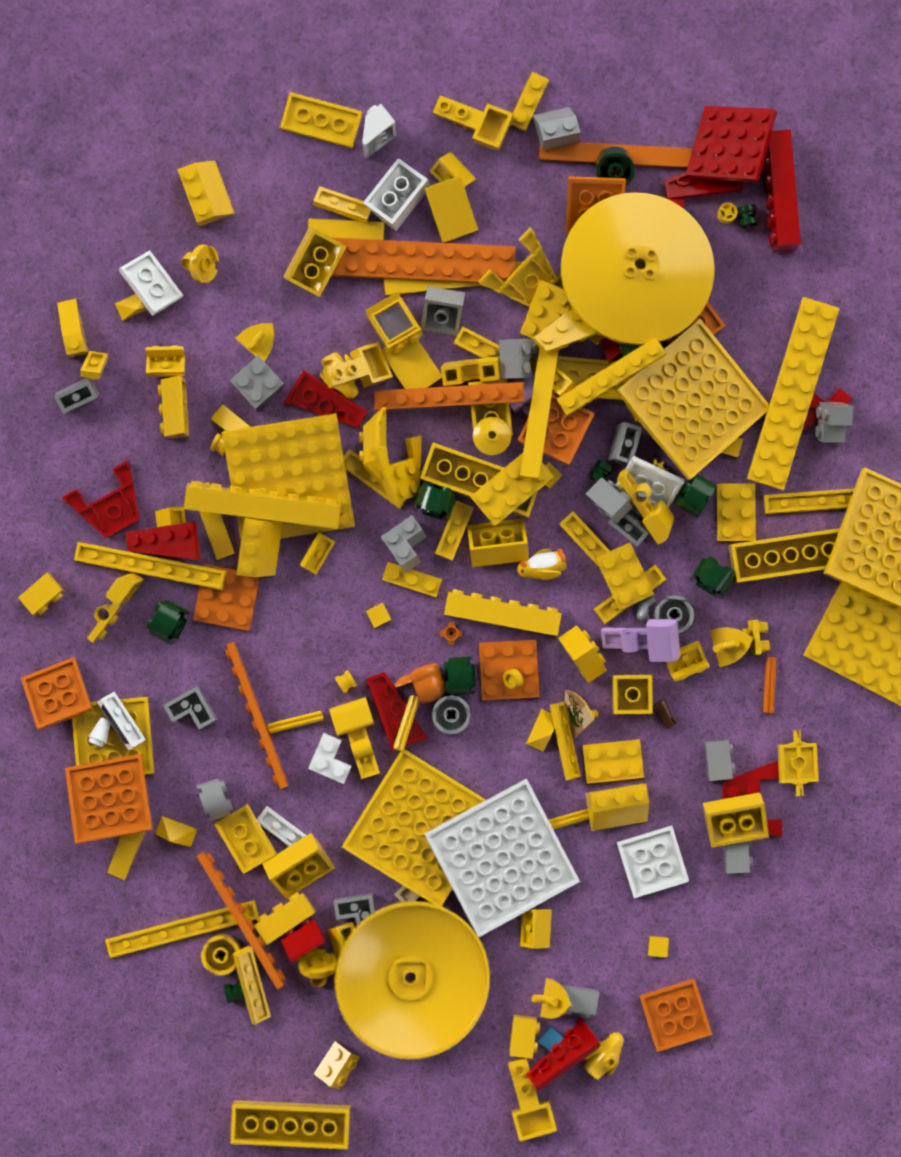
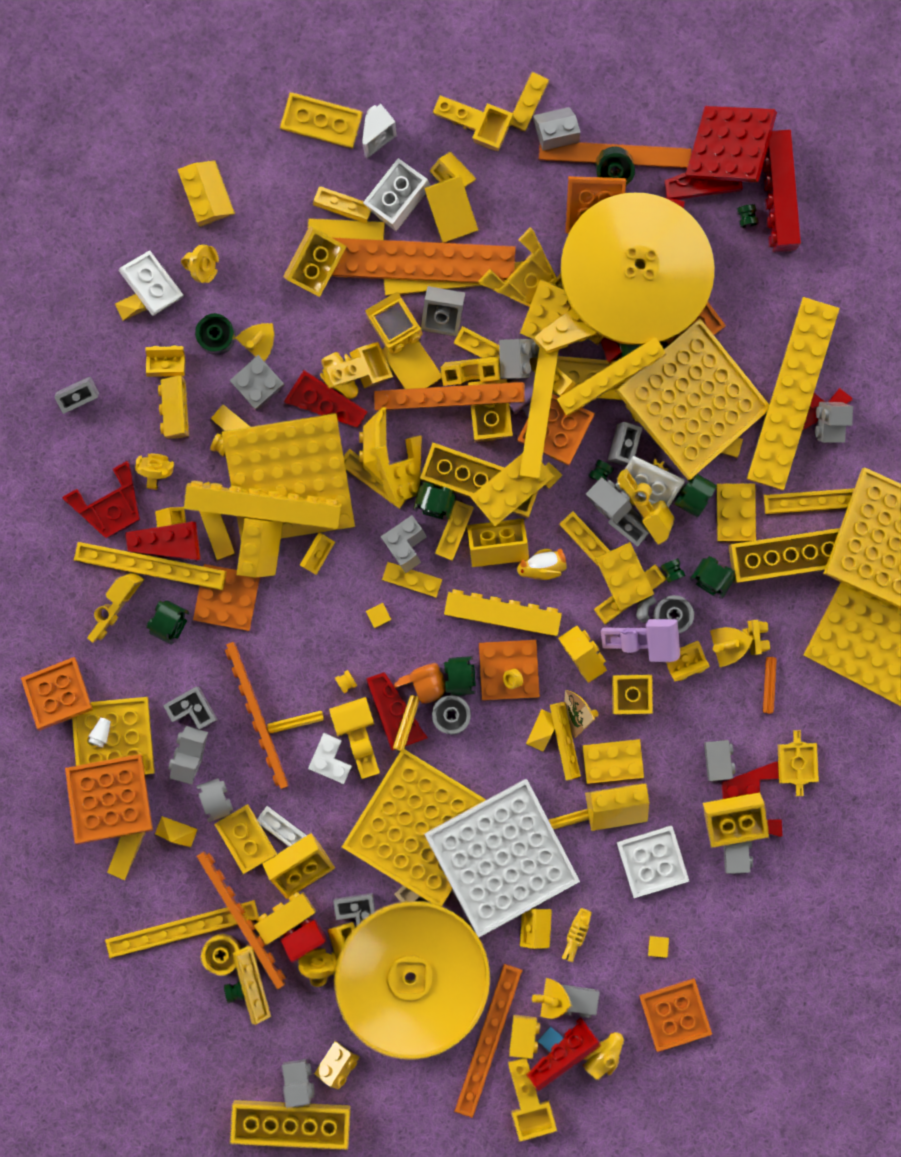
(41, 594): yellow brick -> none
(72, 329): yellow slope -> none
(94, 365): yellow plate -> none
(121, 720): white plate -> none
(154, 467): none -> yellow tile
(188, 755): none -> light grey brick
(208, 326): none -> dark green brick
(297, 1085): none -> light grey brick
(451, 628): orange plate -> none
(488, 1040): none -> orange tile
(492, 446): yellow dish -> none
(577, 933): none -> yellow hinge
(663, 710): reddish brown pin -> none
(673, 570): none -> dark green wheel
(729, 210): yellow wheel -> none

